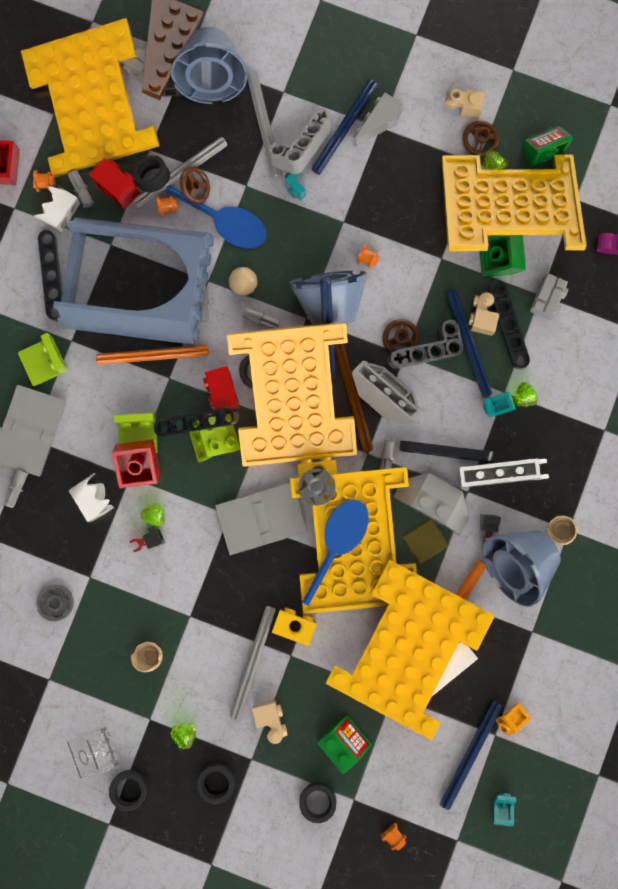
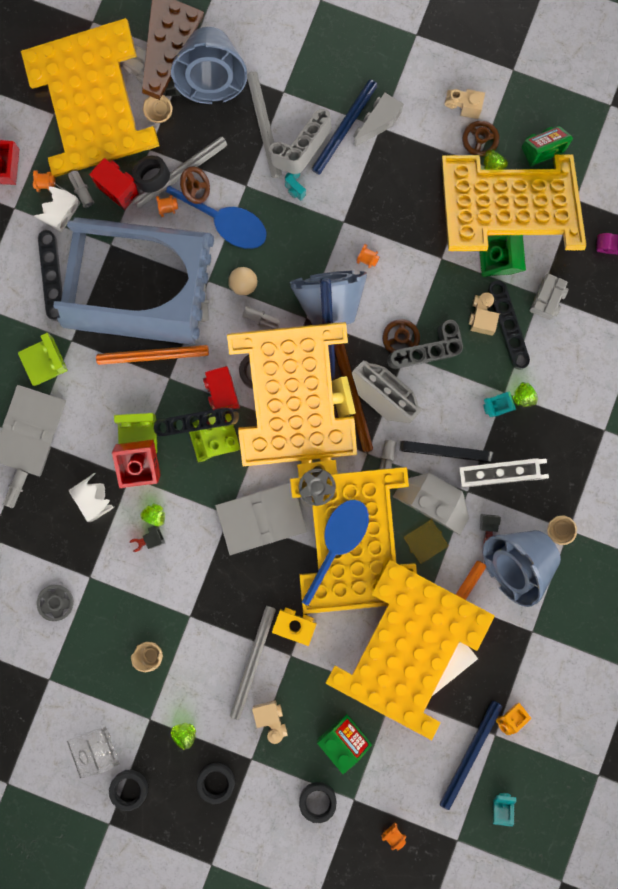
(157, 110): none -> tan hair
(342, 397): none -> light yellow tile
(469, 343): dark blue axle -> none

